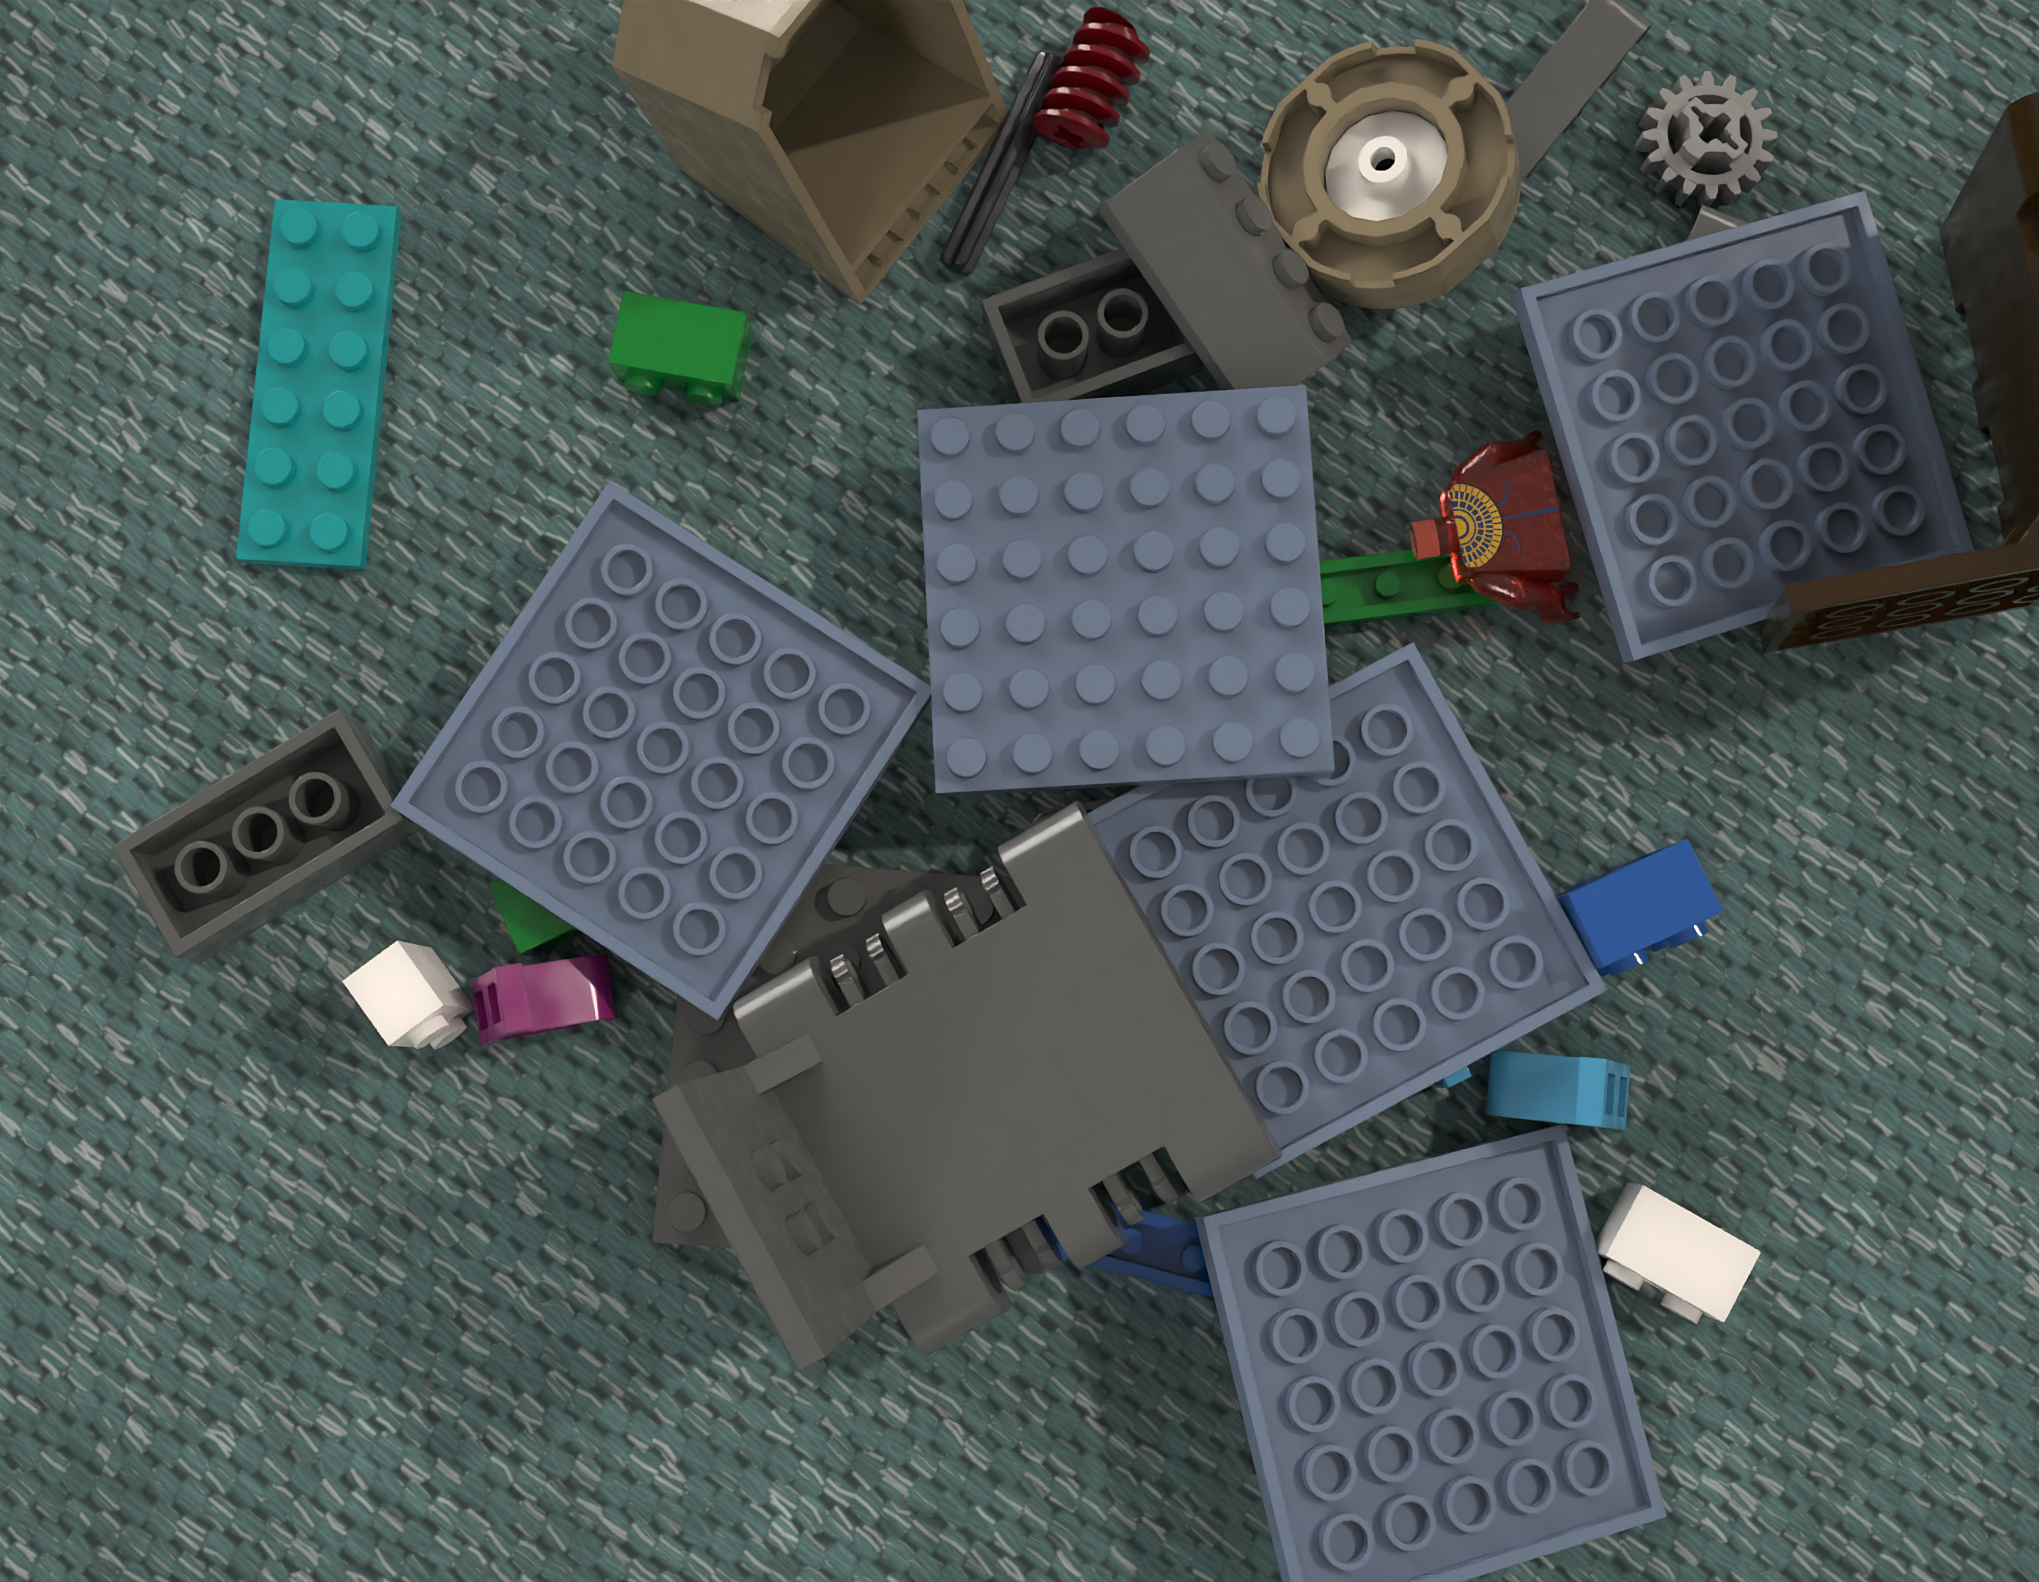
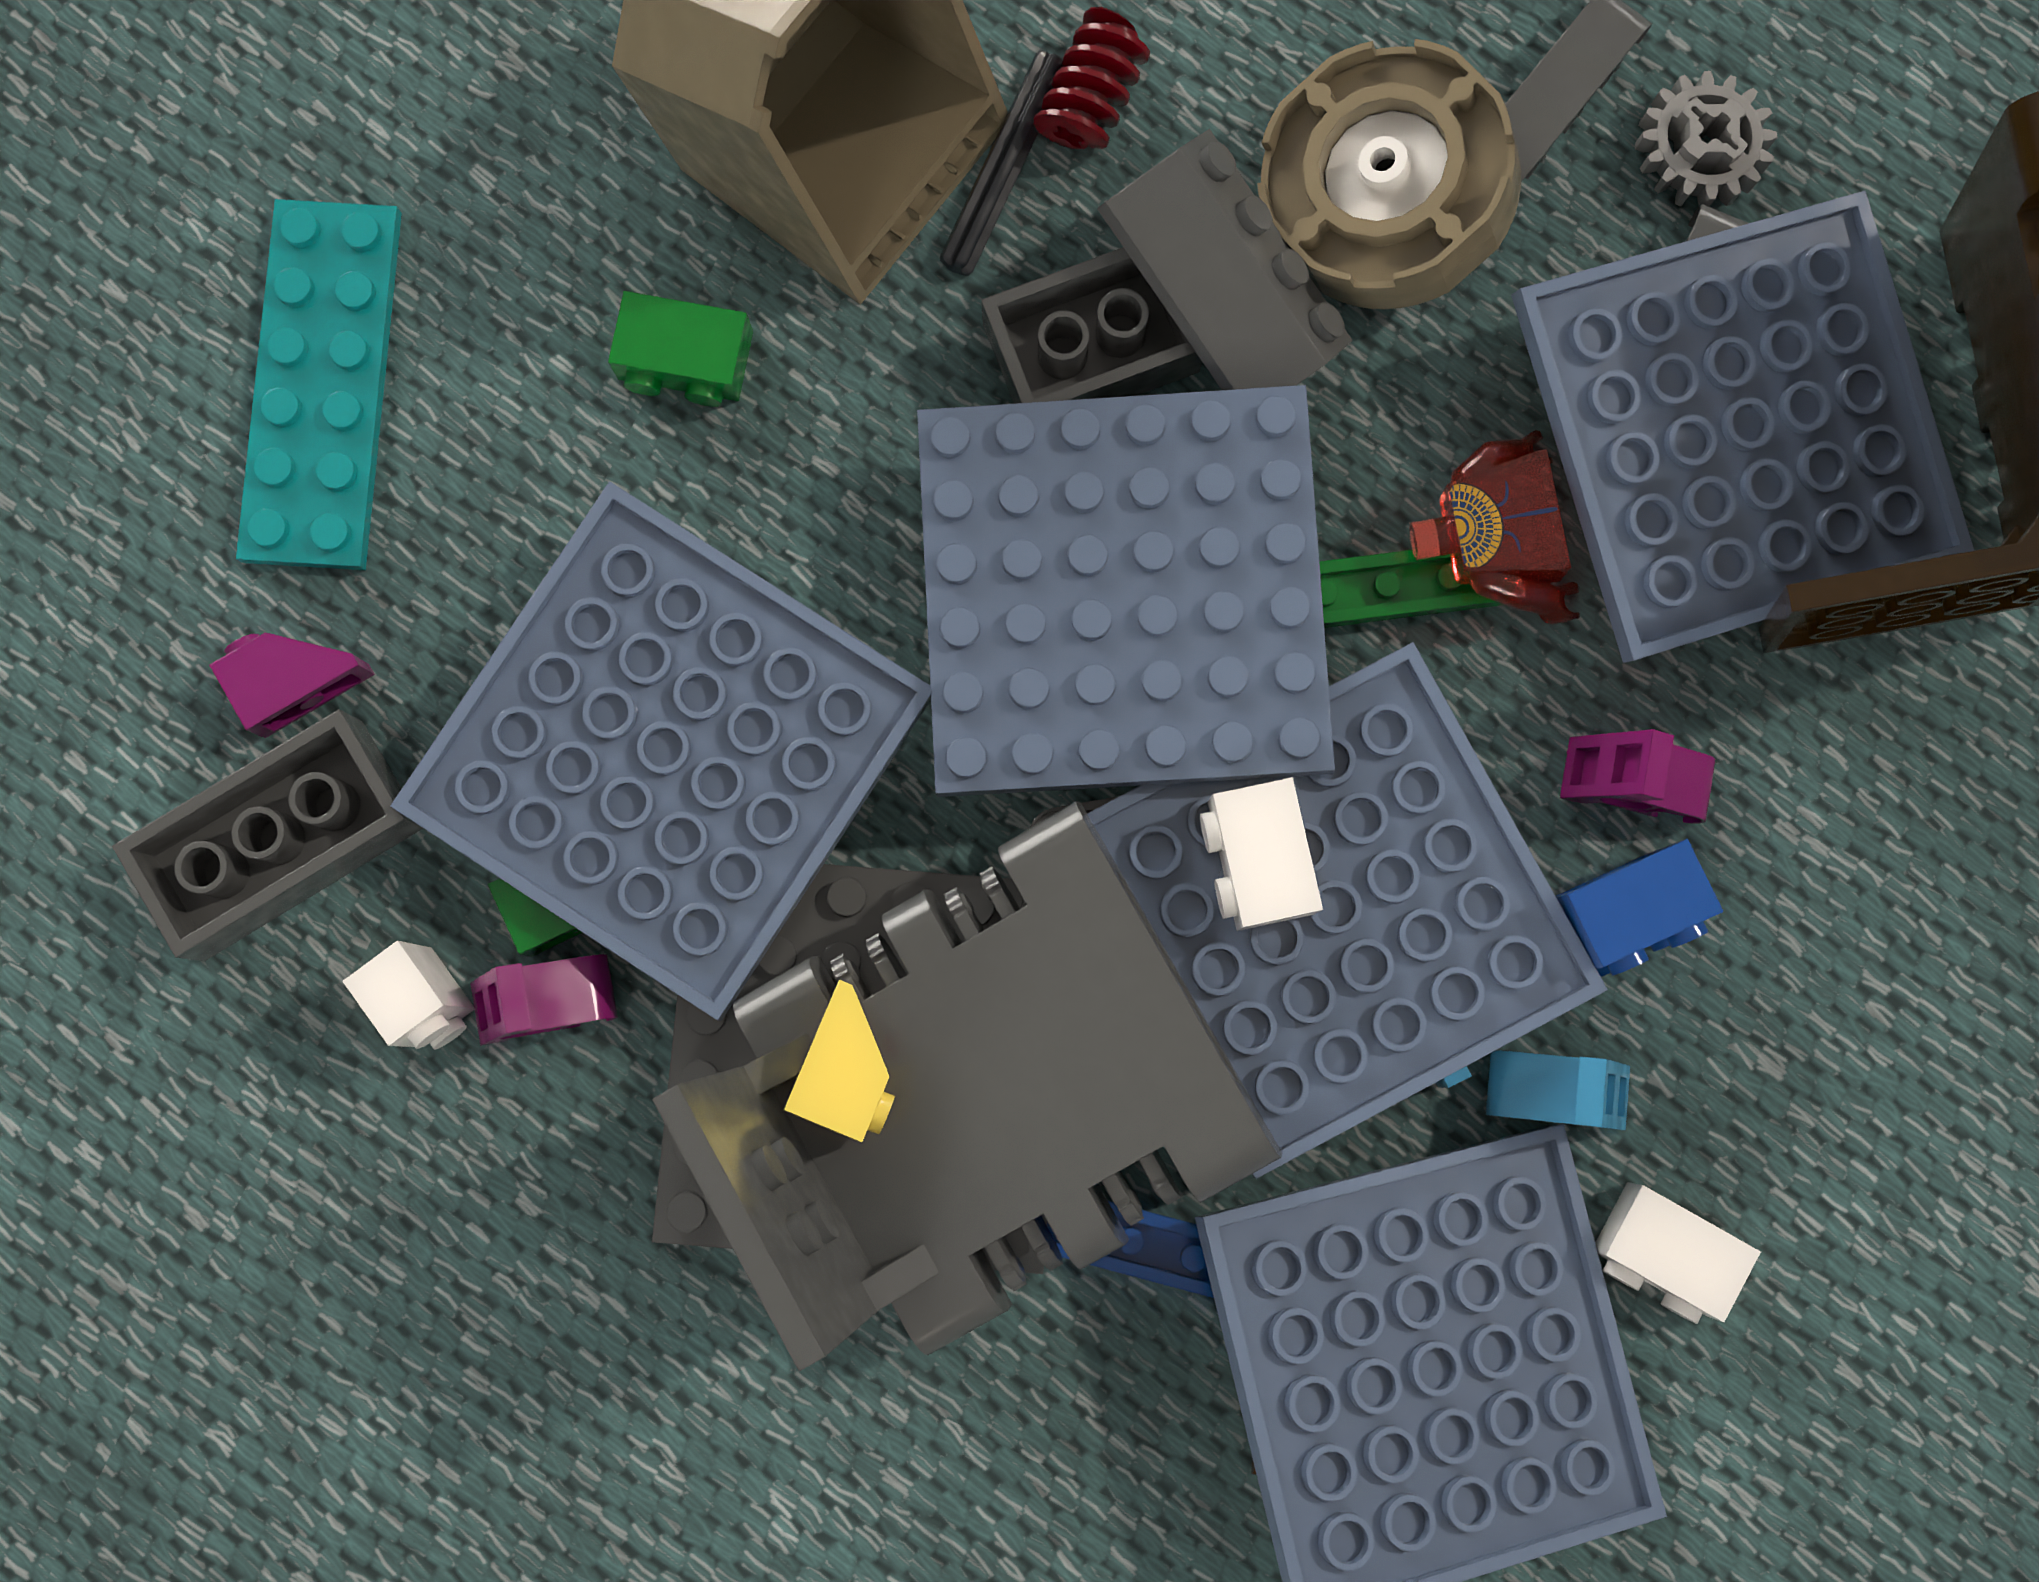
(283, 679): none -> magenta slope
(843, 1072): none -> light yellow slope
(1261, 855): none -> white brick
(1639, 774): none -> magenta tile

